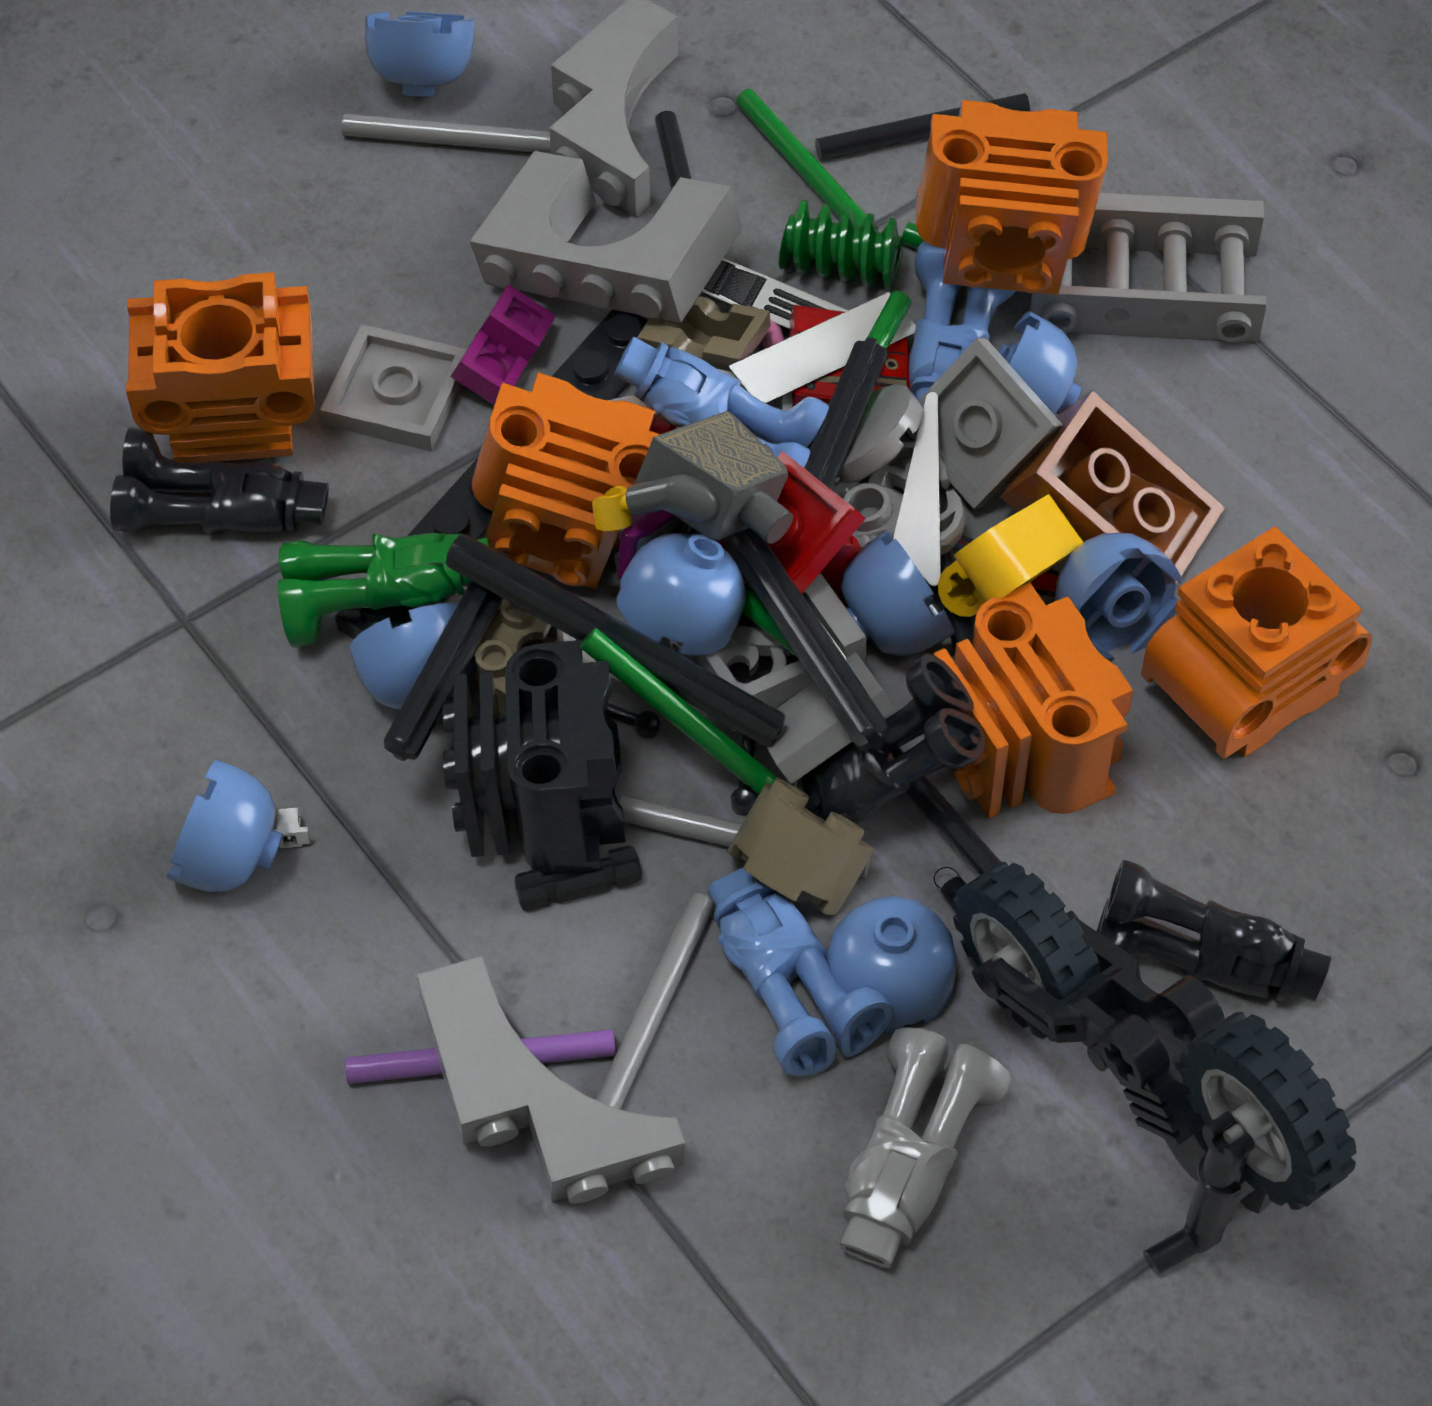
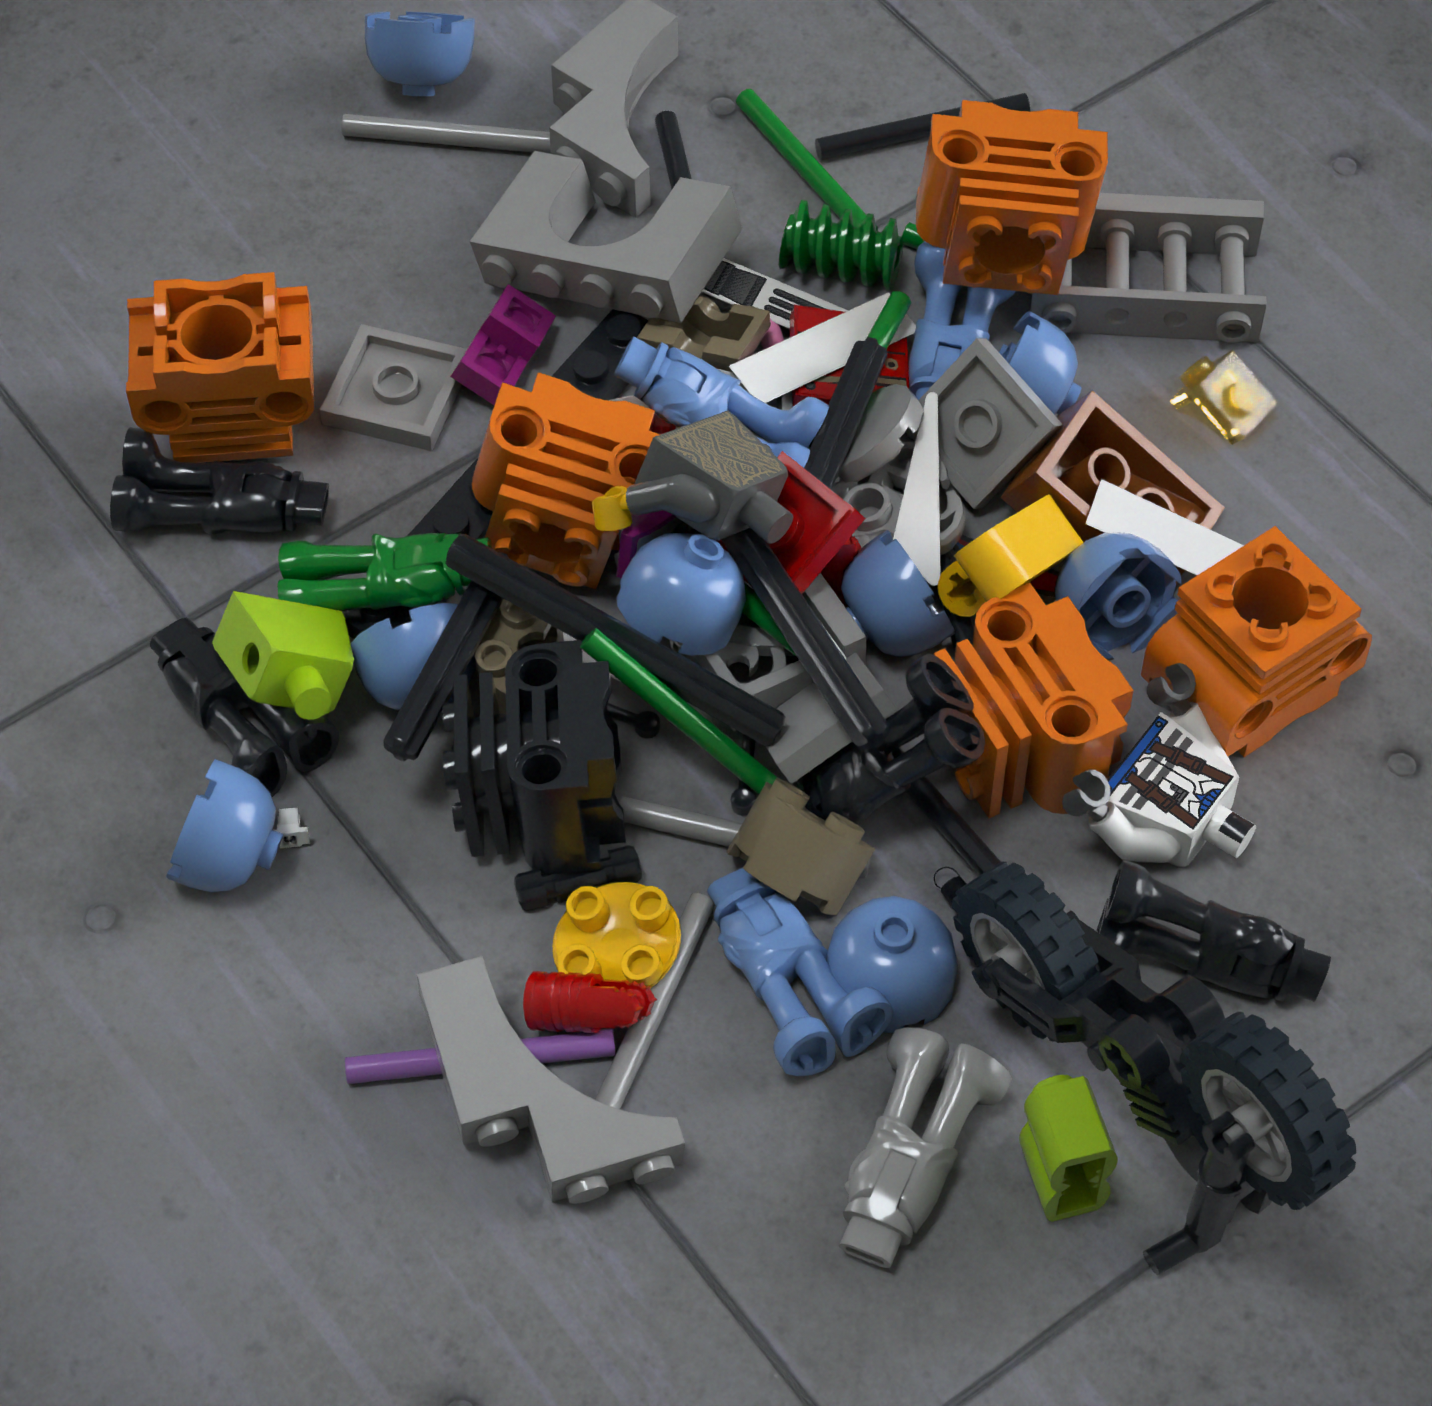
(214, 697): none -> black piece
(286, 652): none -> lime torso
(583, 1002): none -> red hinge
(618, 933): none -> yellow dish
(1067, 1147): none -> lime brick
(1169, 787): none -> torso
(1180, 539): none -> white sticker
(1226, 394): none -> clear yellow bracket

